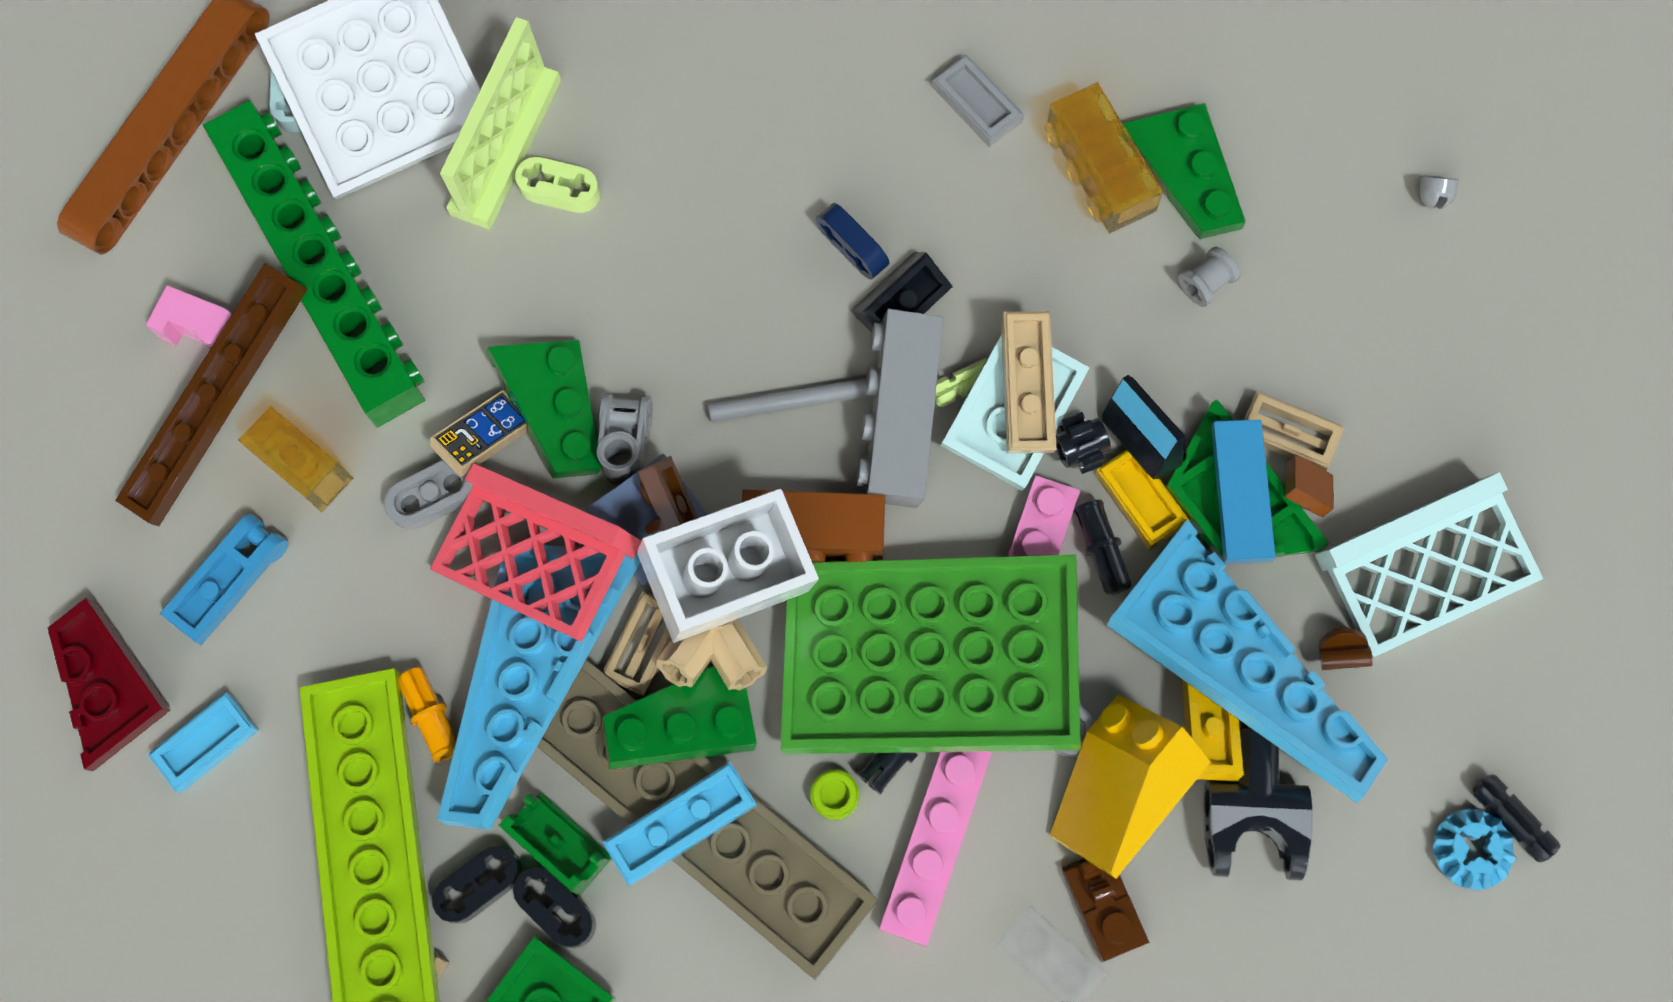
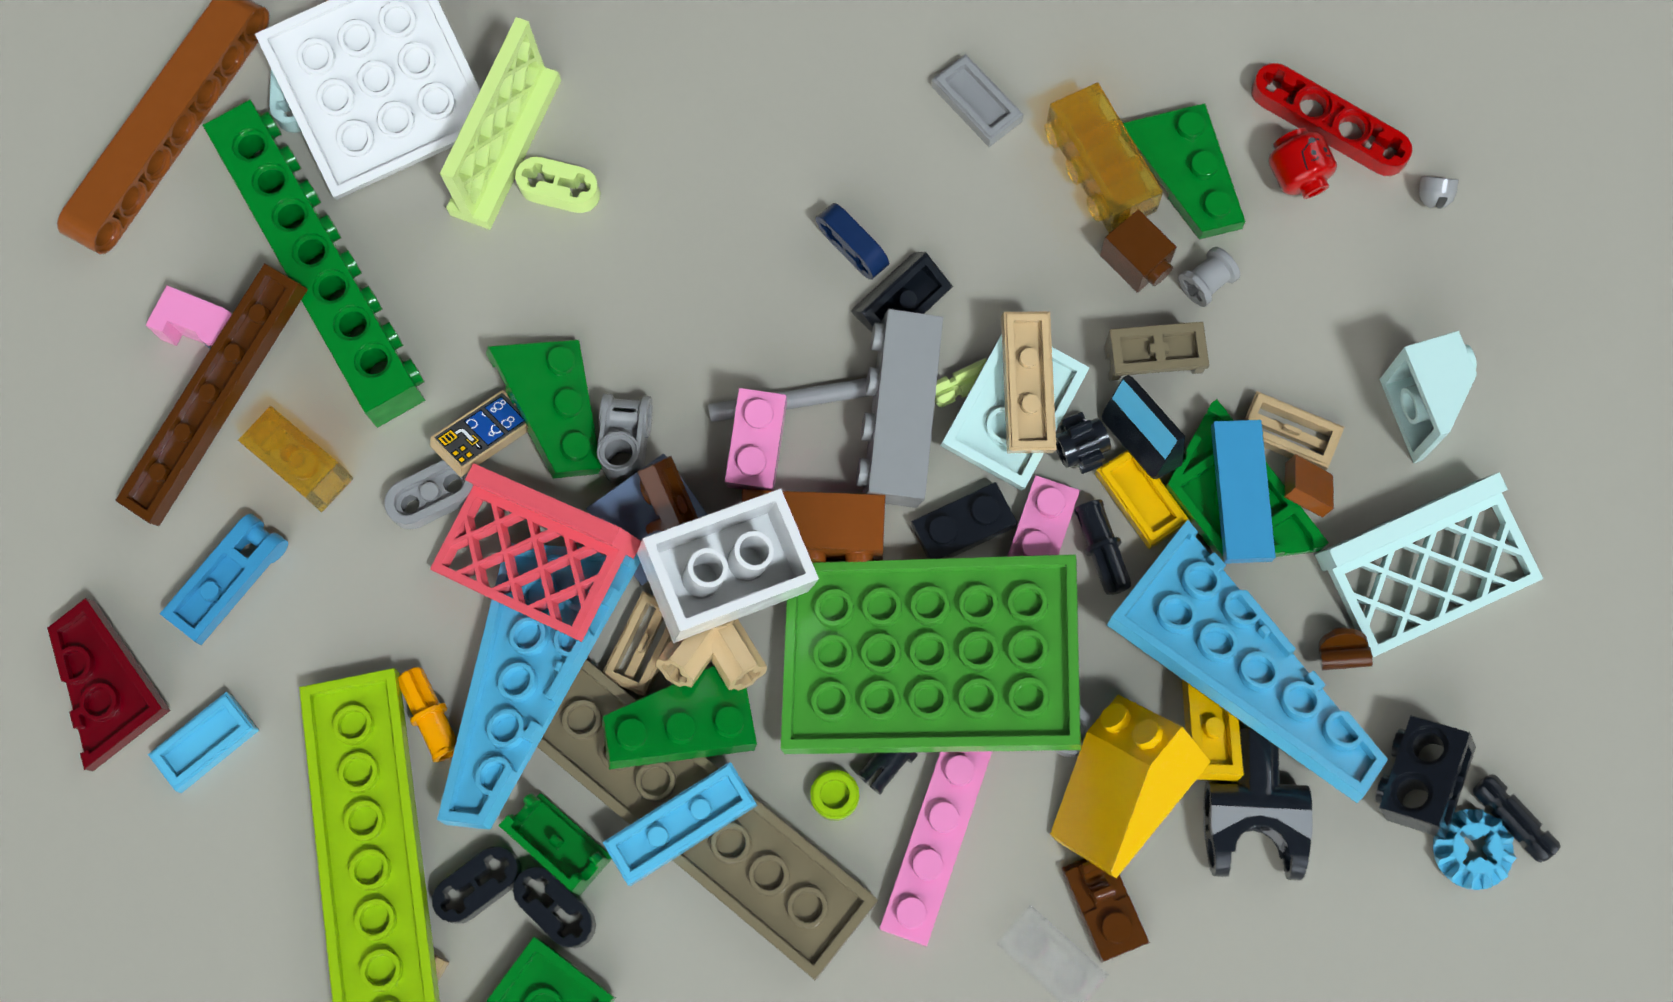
(756, 440): none -> bright pink brick
(964, 523): none -> black plate
(1139, 252): none -> reddish brown brick
(1156, 349): none -> dark tan hinge
(1302, 163): none -> red head
(1335, 112): none -> red beam
(1428, 390): none -> light aqua slope
(1439, 778): none -> black brick

